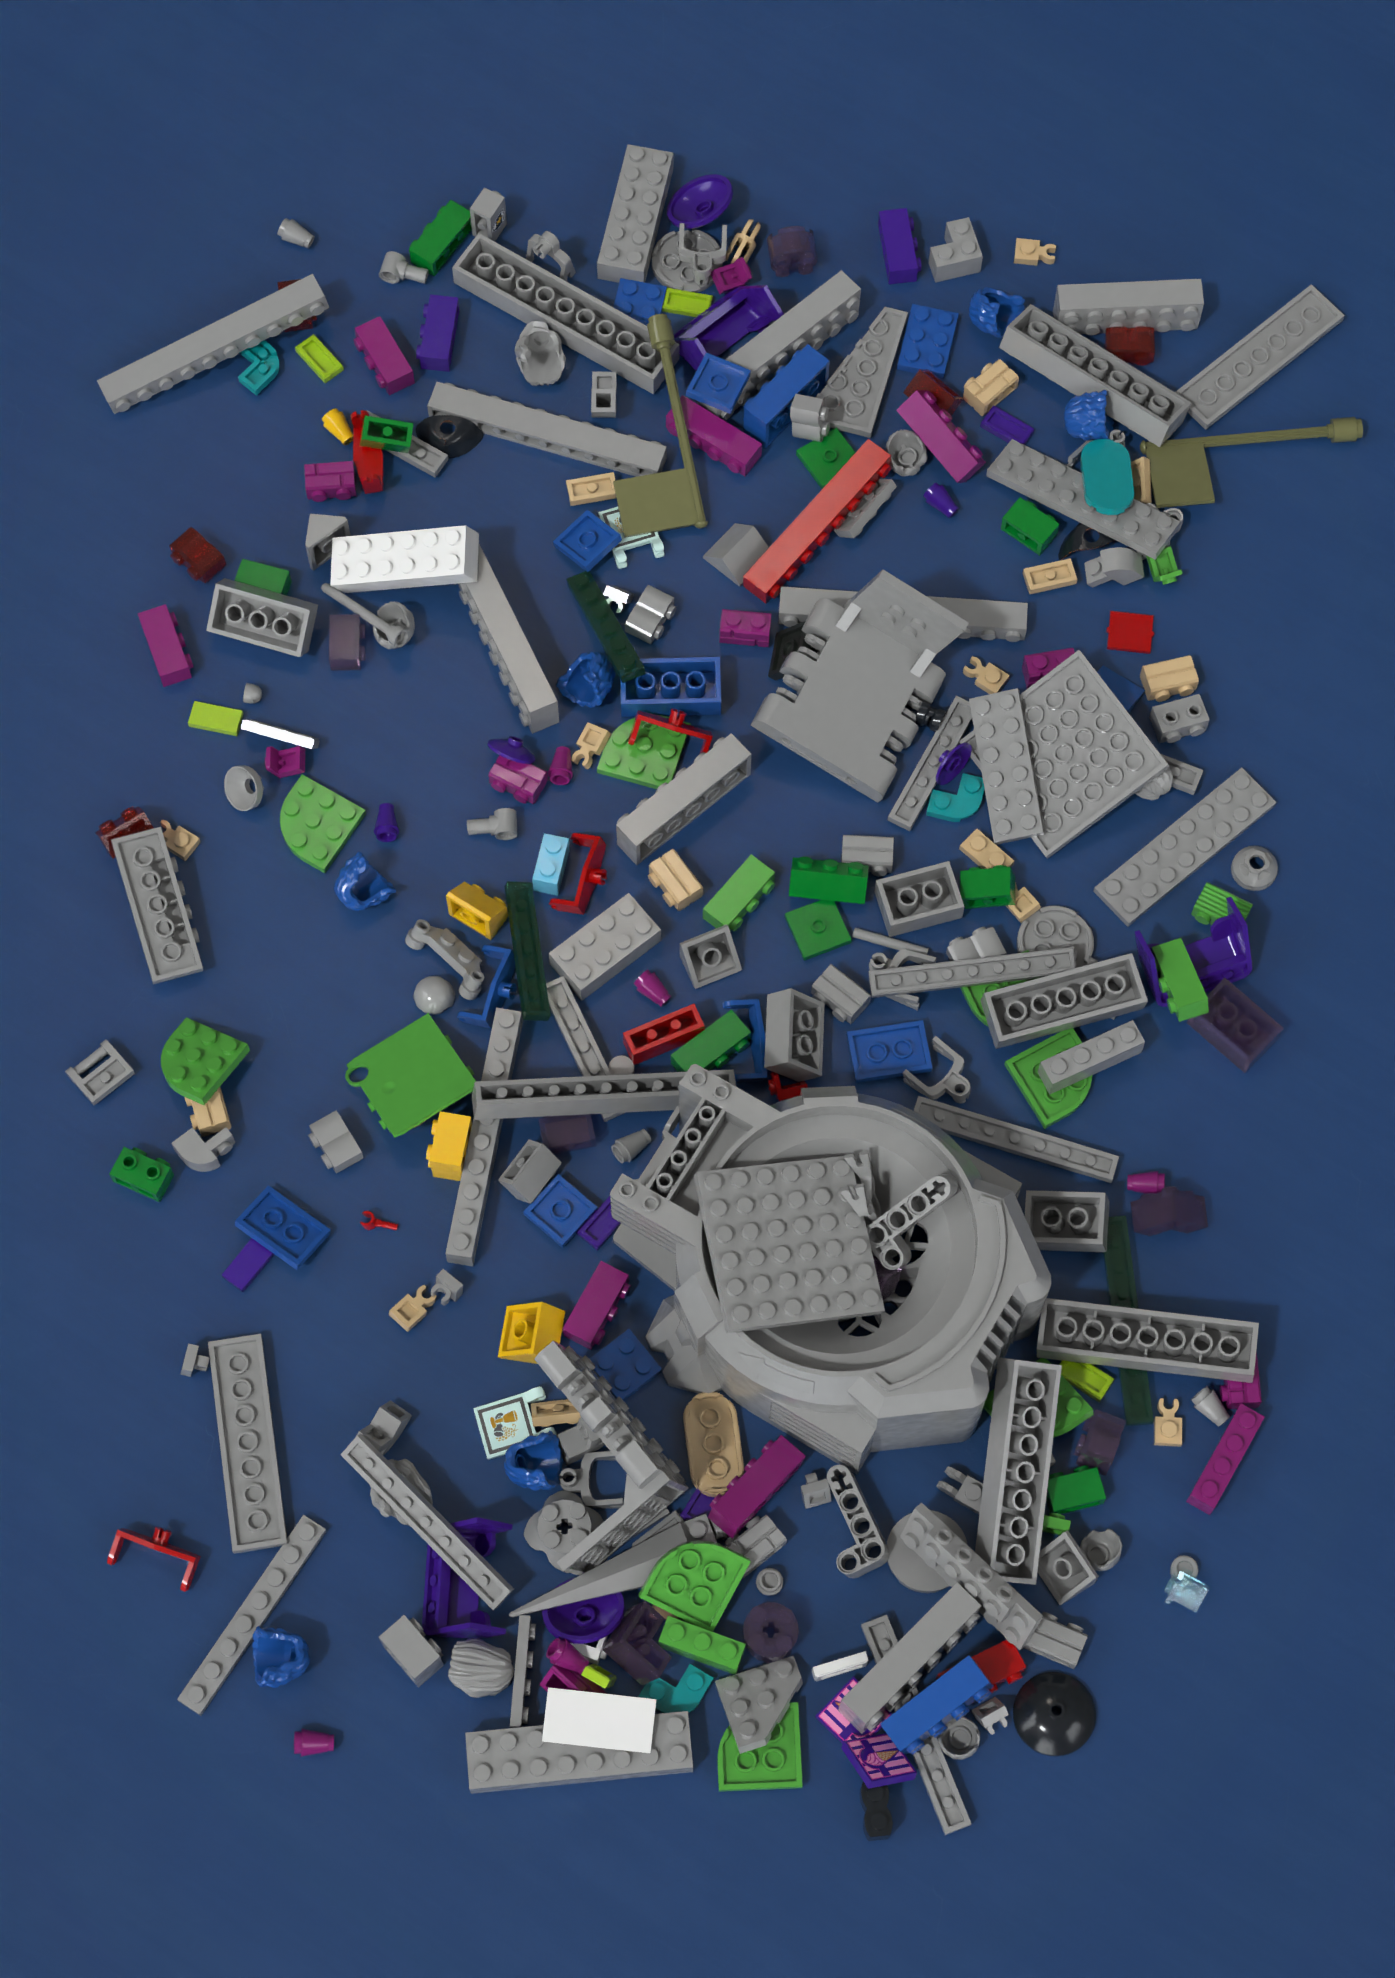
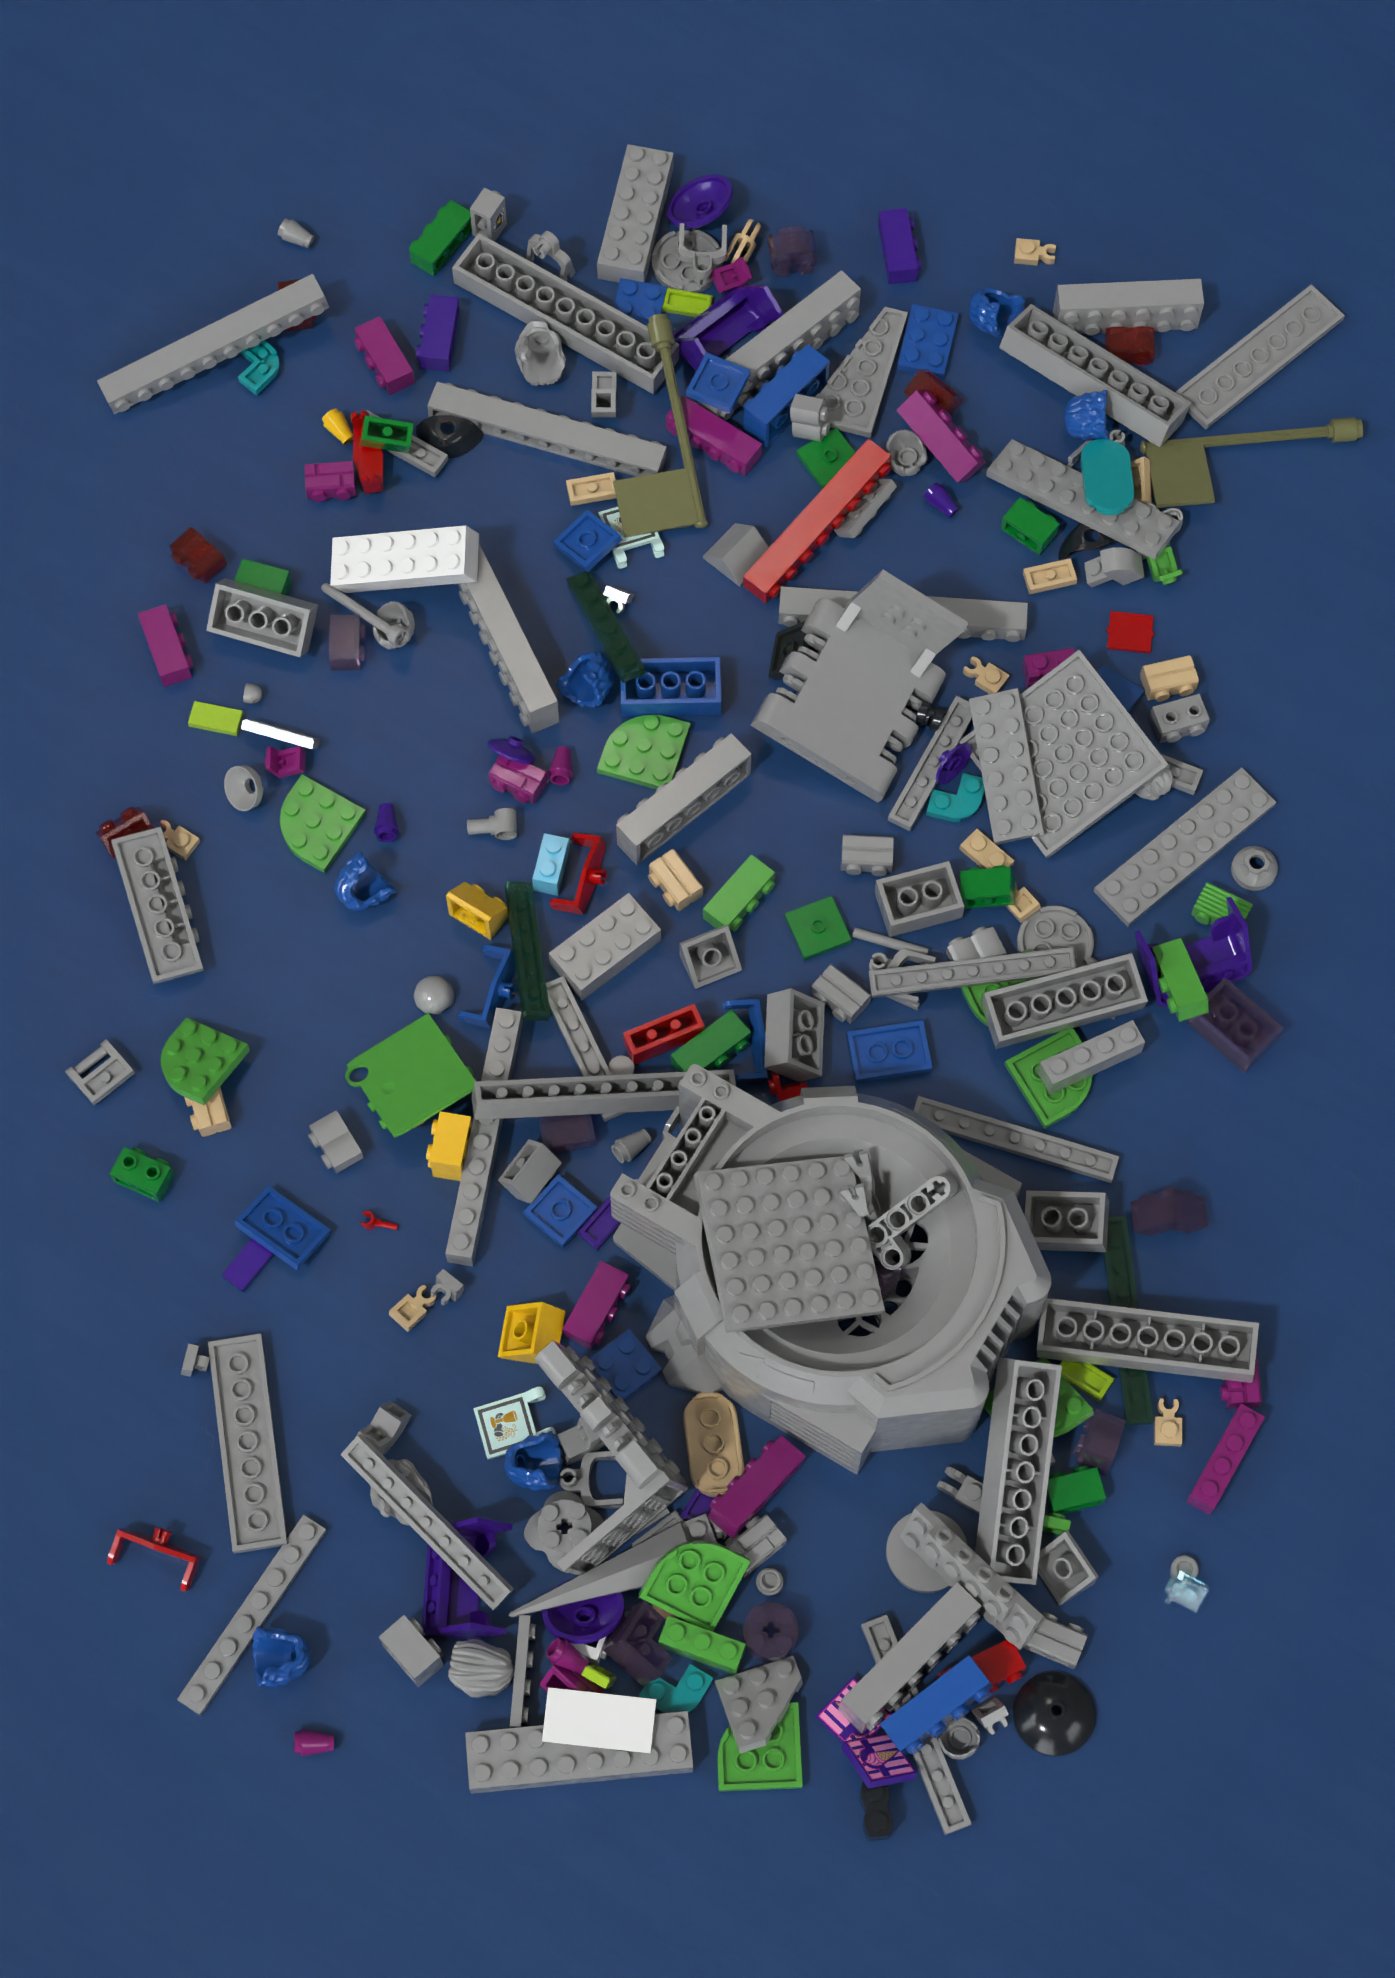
(200, 1154): light grey brick -> none
(319, 358): lime tile -> none
(319, 537): light grey slope -> none
(397, 268): light grey pin -> none
(452, 951): light grey plate -> none
(554, 1412): tan plate -> none
(590, 742): tan plate -> none
(650, 614): light grey brick -> none
(652, 988): magenta cone -> none
(672, 723): red piece -> none
(745, 628): magenta brick -> none
(815, 1491): light grey tile -> none
(828, 880): green brick -> none
(840, 1666): white tile -> none
(854, 1518): light grey beam -> none
(950, 1083): light grey piece -> none
(960, 253): light grey brick -> none
(990, 386): tan brick -> none
(1006, 426): dark purple tile -> none
(1102, 1549): light grey hair -> none
(1146, 1182): magenta cone -> none
(1209, 1405): light grey cone -> none

